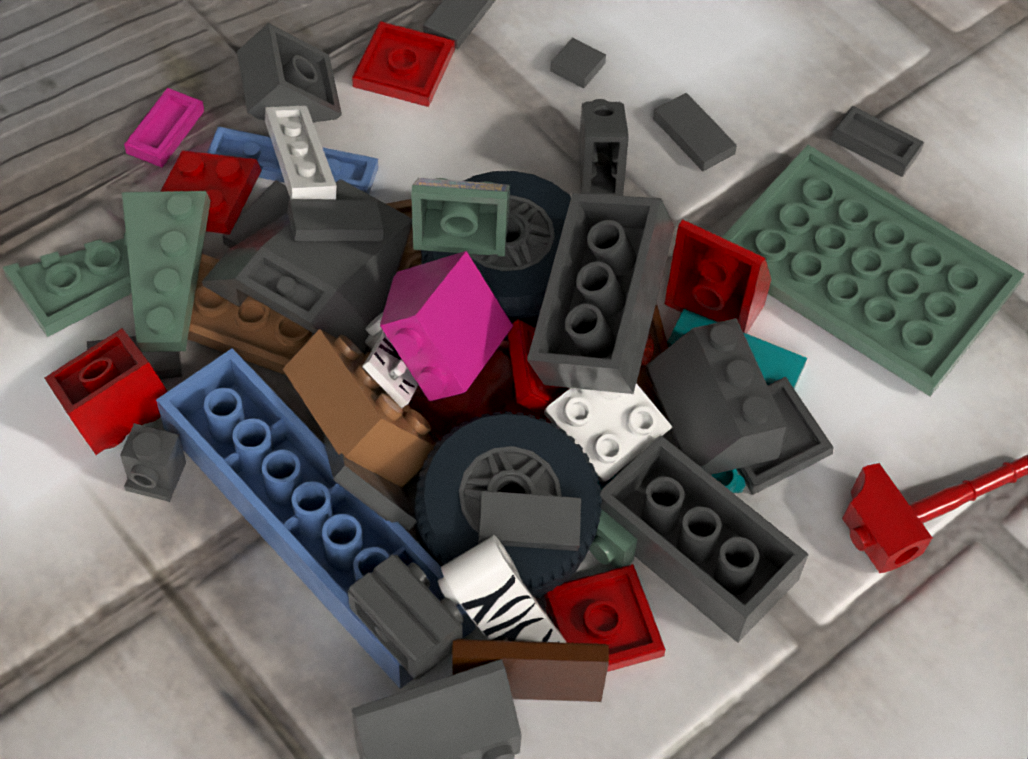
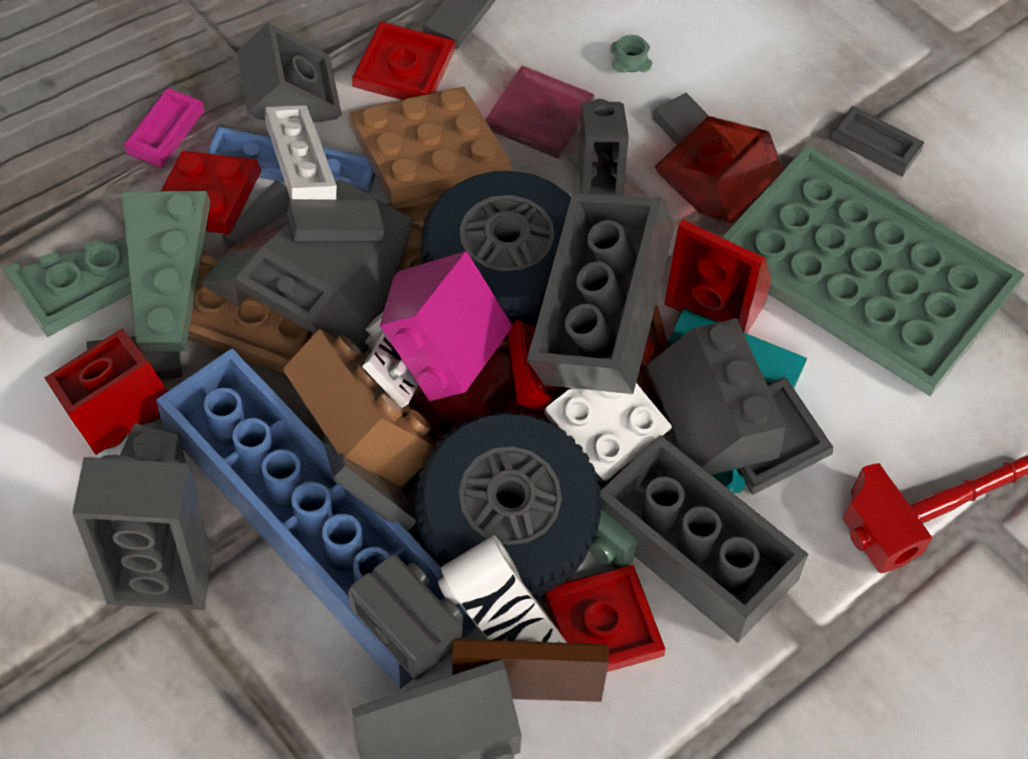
(143, 532): none -> dark grey brick
(427, 143): none -> medium nougat plate
(460, 216): sand green slope -> none
(530, 520): dark grey tile -> none
(538, 111): none -> clear pink tile
(578, 62): dark grey tile -> none
(631, 54): none -> sand green plate
(721, 167): none -> clear red slope

